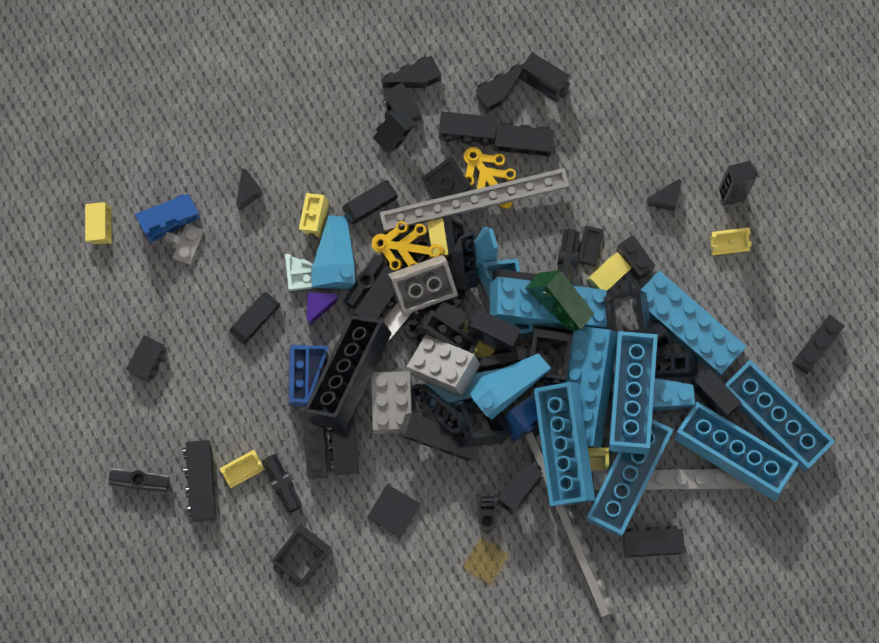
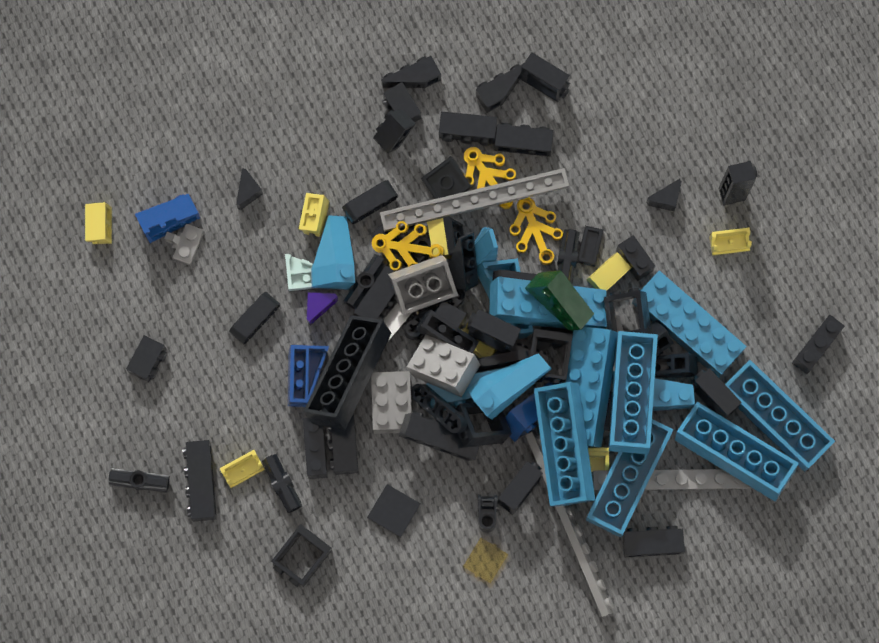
(535, 228): none -> yellow plant

